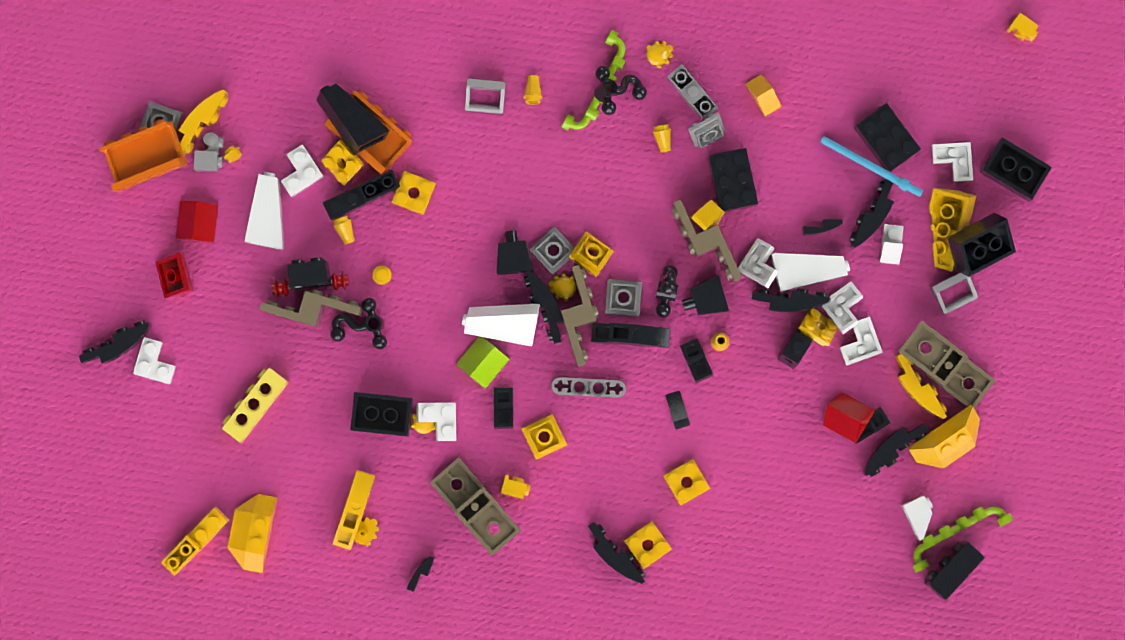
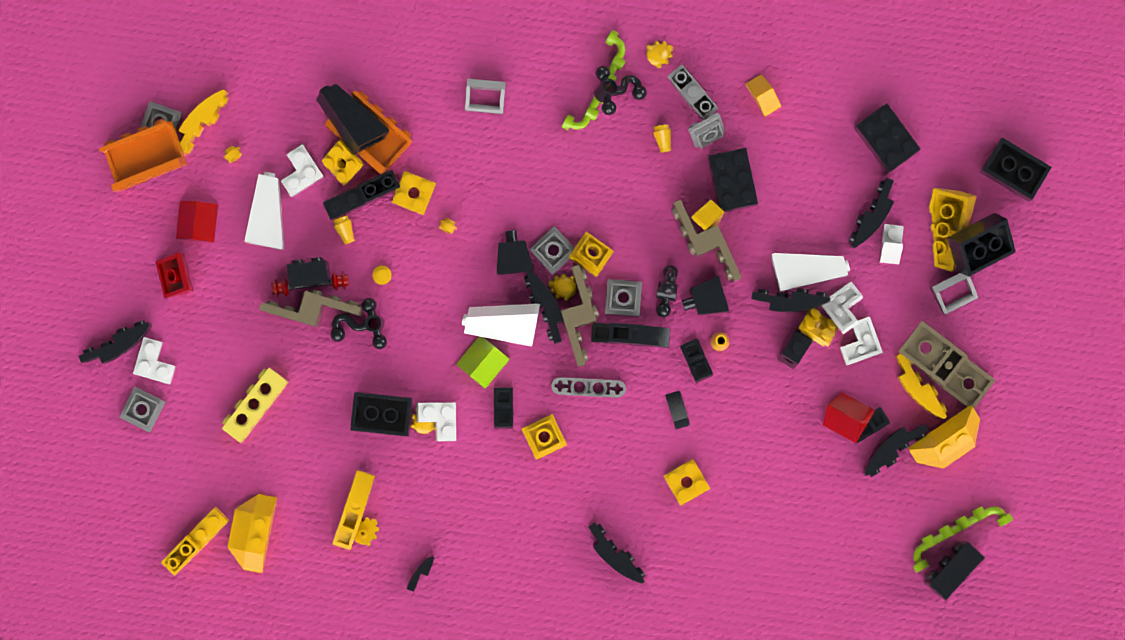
(154, 408): none -> light grey piece
(210, 159): light grey brick -> none
(447, 225): none -> yellow plate
(475, 506): dark tan bracket -> none
(515, 487): yellow brick -> none
(533, 91): yellow cone -> none
(660, 545): yellow piece -> none
(754, 263): white plate -> none
(827, 225): black slope -> none
(904, 183): medium azure bar -> none
(918, 514): white slope -> none
(959, 155): white plate -> none
(1023, 28): yellow brick -> none

